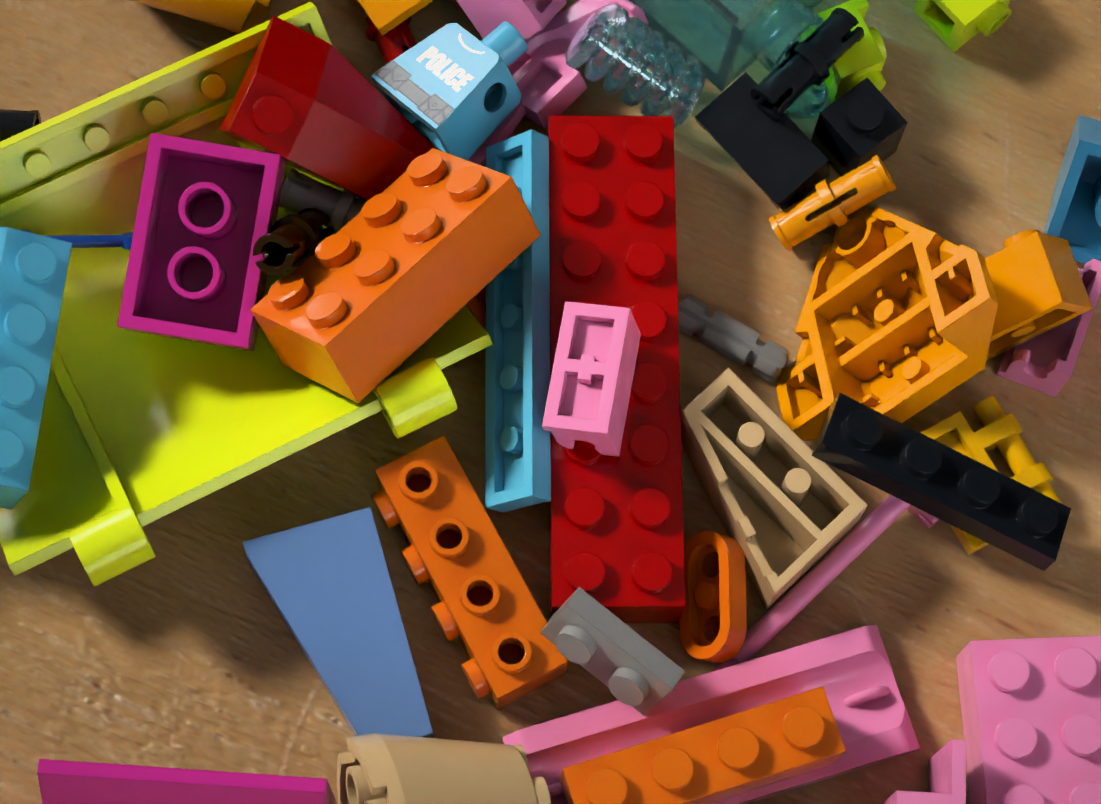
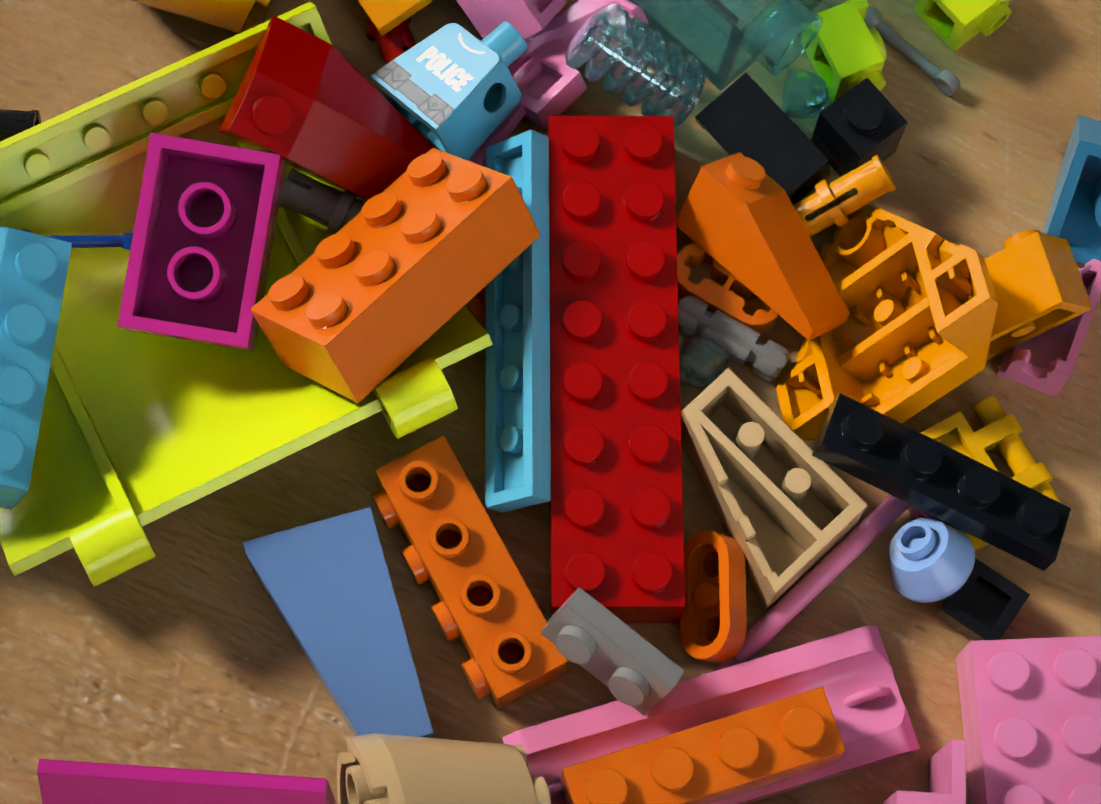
(291, 240): dark brown pin -> none
(592, 376): bright pink hinge -> none
(701, 361): none -> clear light blue hinge
(720, 296): none -> orange beam
(760, 240): none -> orange slope
(807, 63): black pin -> none
(930, 560): none -> light blue cone
(944, 80): none -> light grey hinge
(983, 604): none -> black plate

